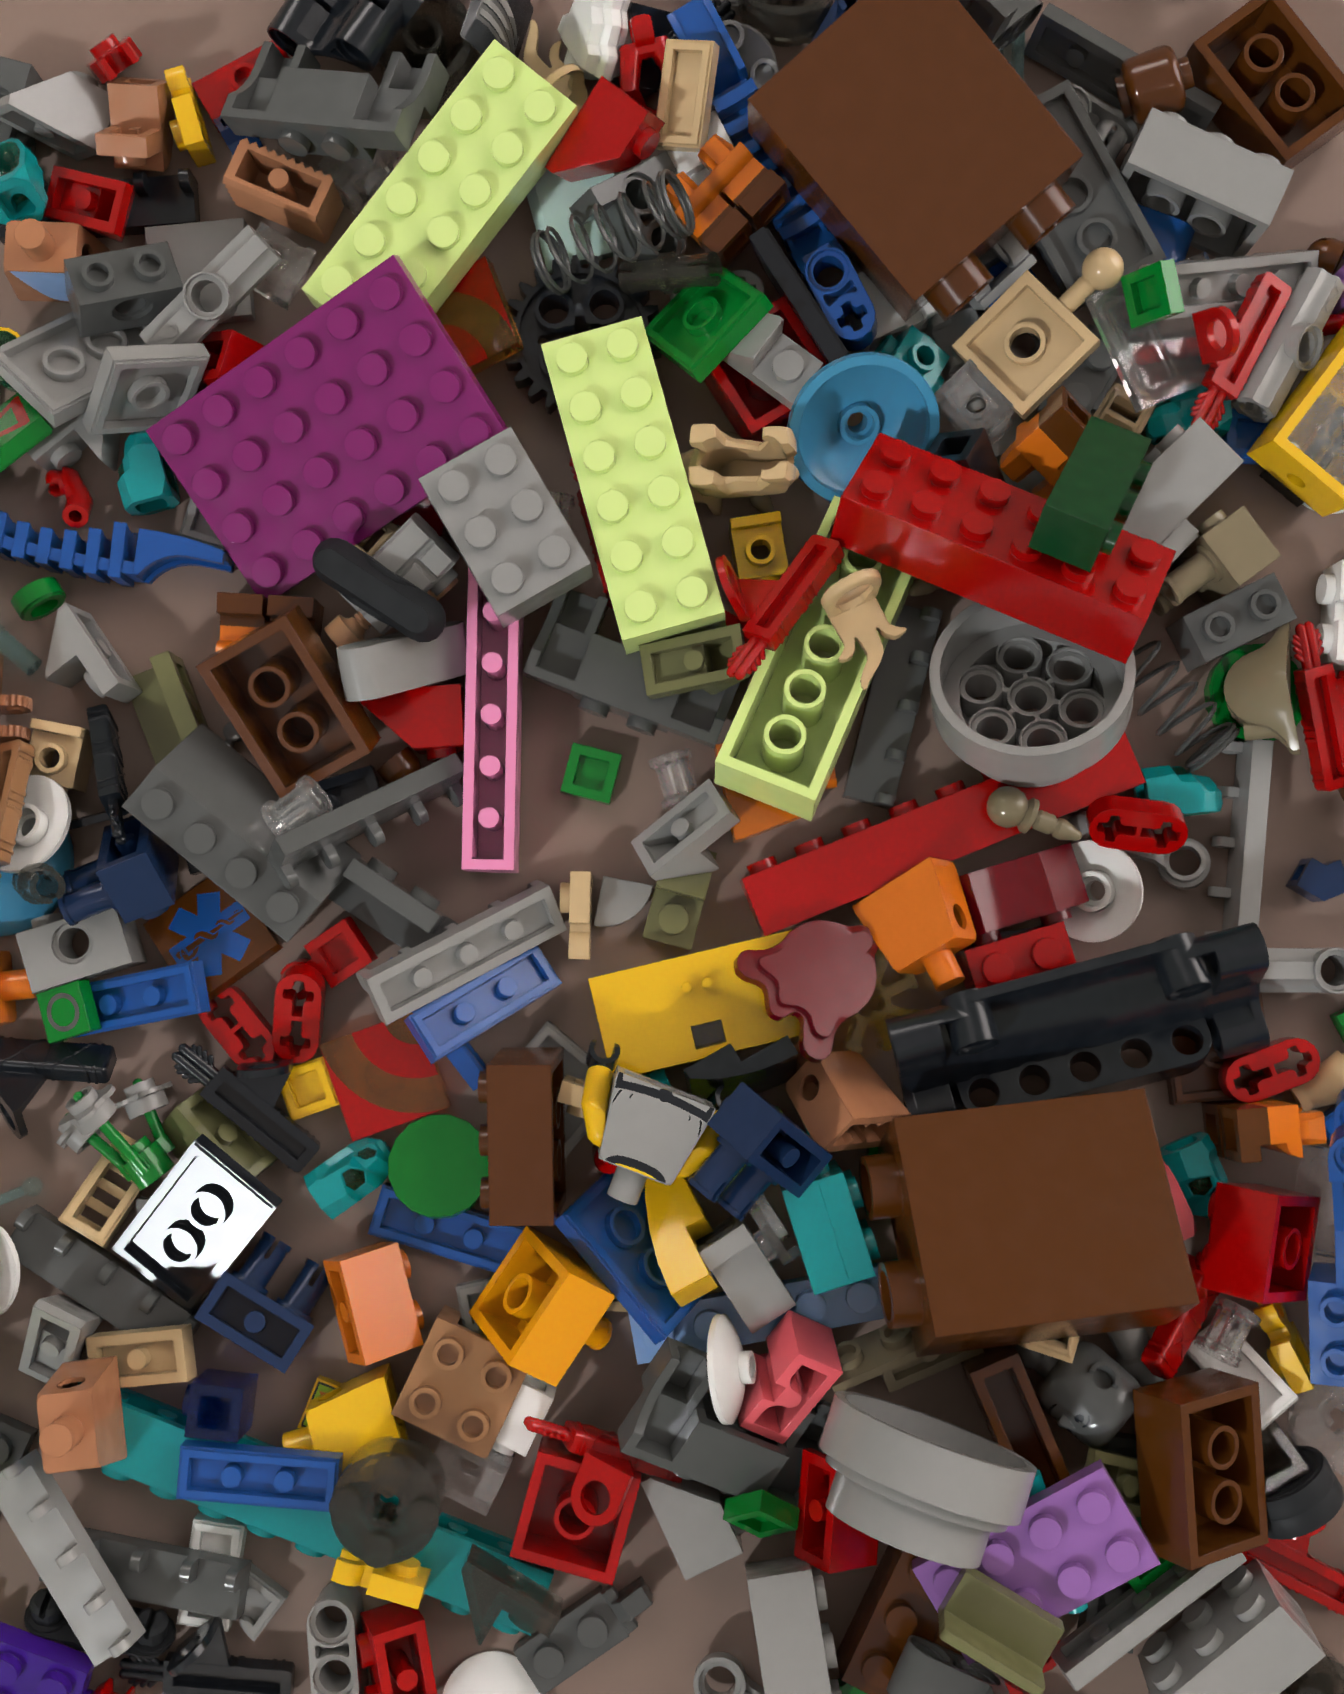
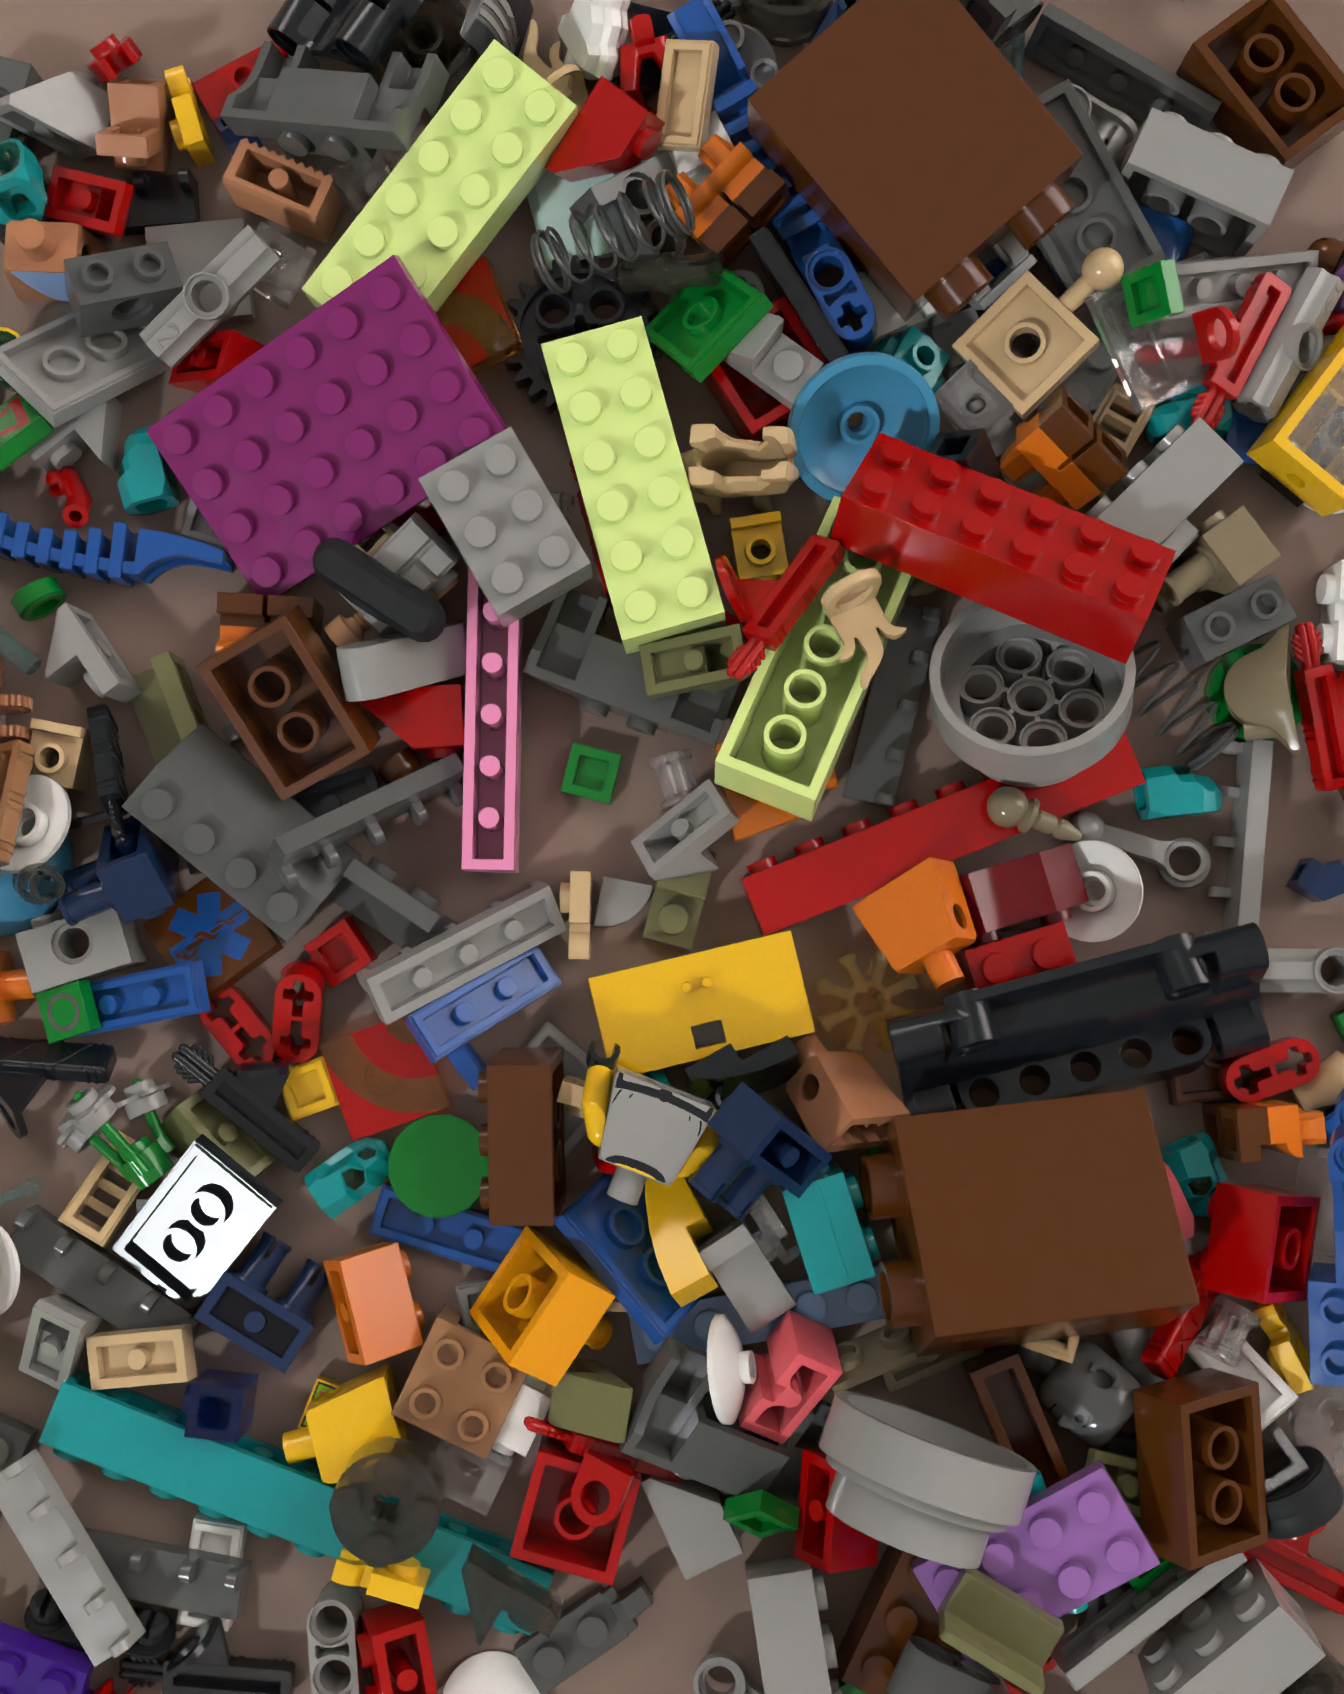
(81, 1422): nougat torso -> none
(143, 385): light grey tile -> none
(257, 1475): blue tile -> none
(262, 1602): light grey tile -> none
(296, 807): clear bush -> none
(592, 1402): none -> olive slope
(816, 974): dark red tile -> none
(1093, 495): dark green brick -> none
(1136, 824): red beam -> none
(1153, 81): reddish brown head -> none

